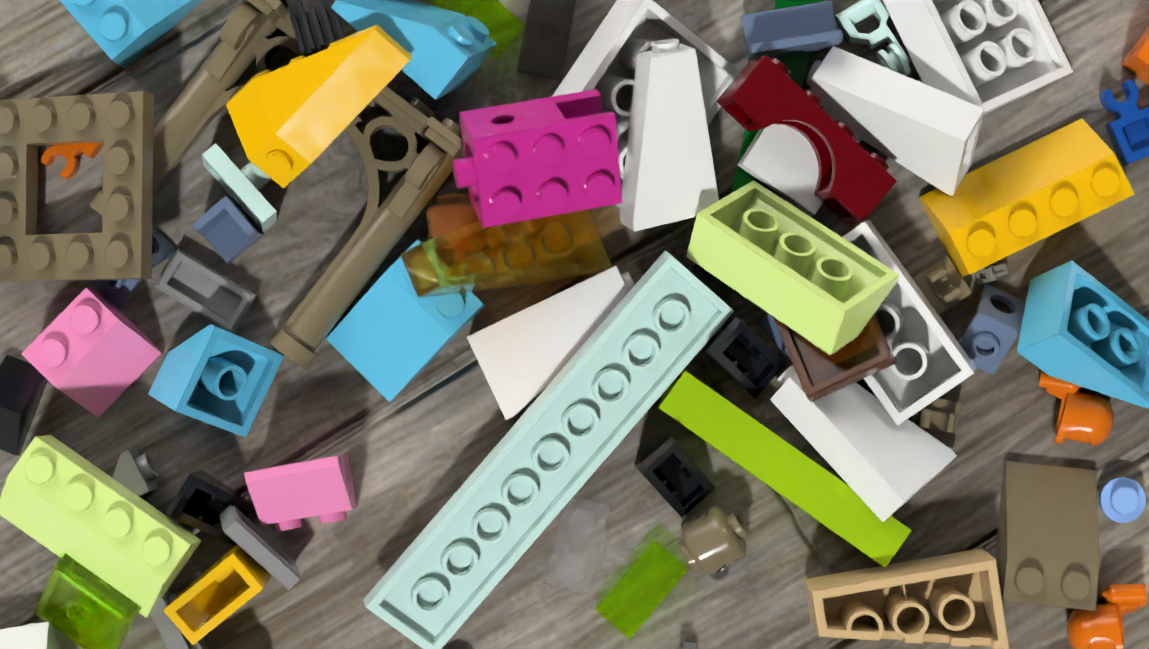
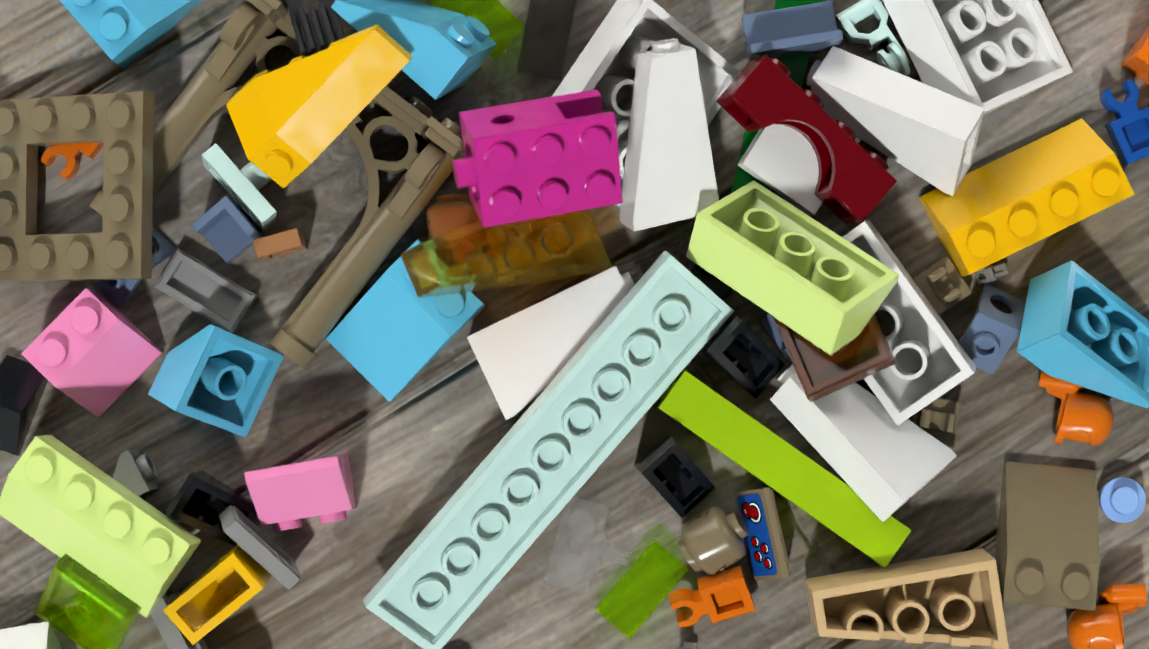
(280, 244): none -> medium nougat tile
(718, 595): none -> orange plate
(765, 539): none -> slope

